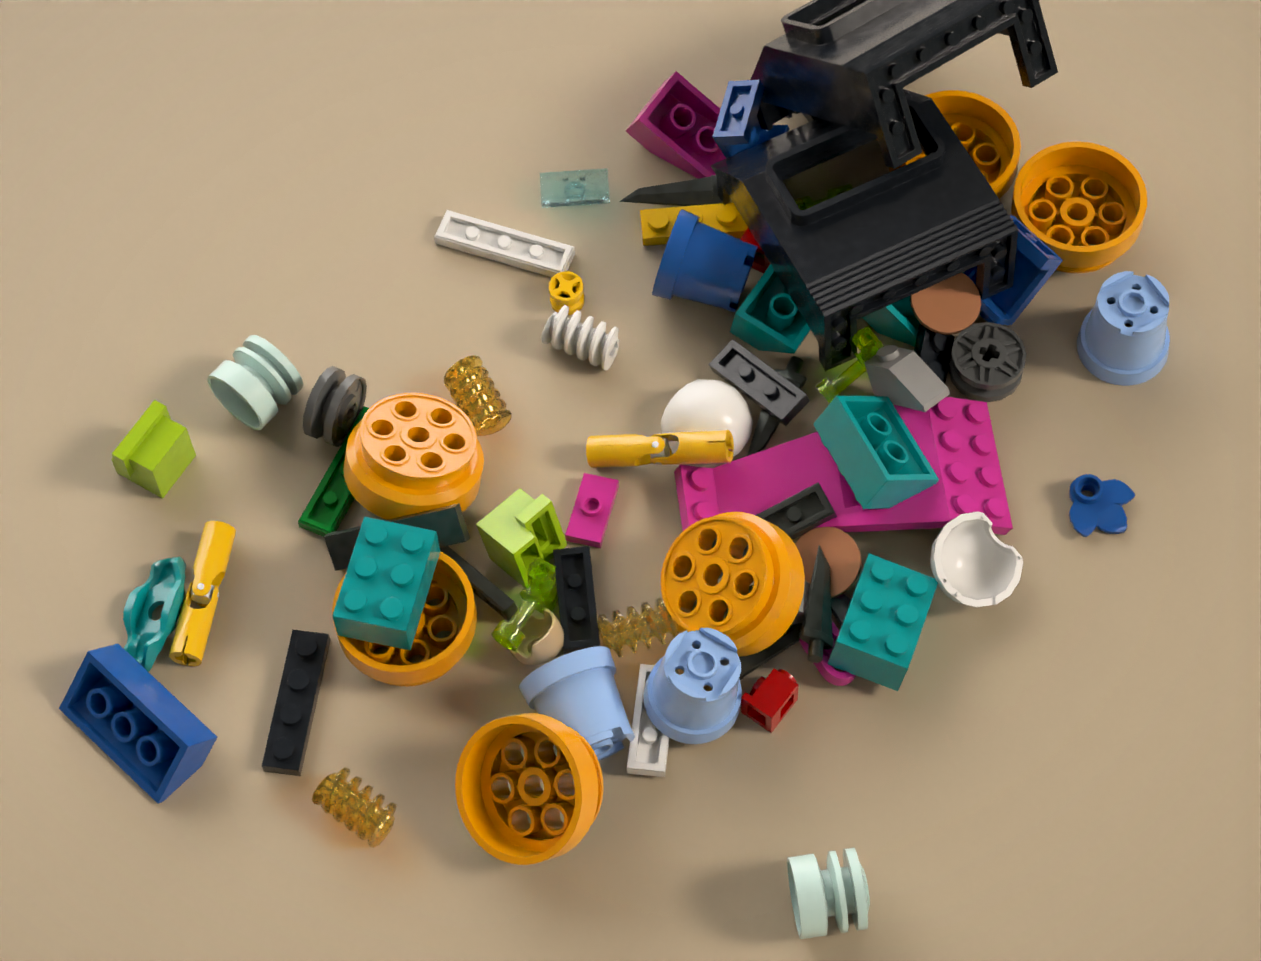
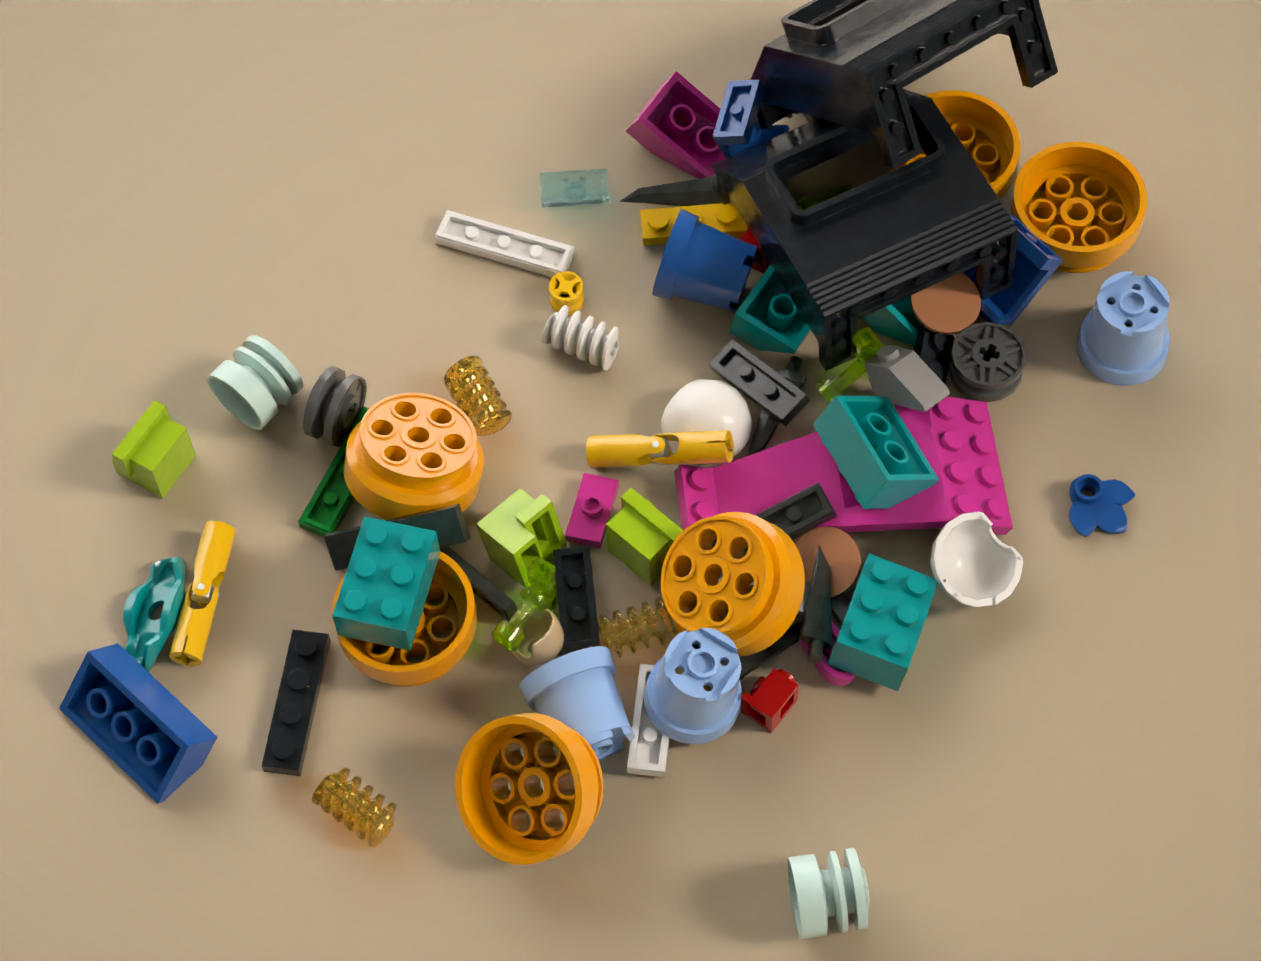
(641, 536): none -> lime plate

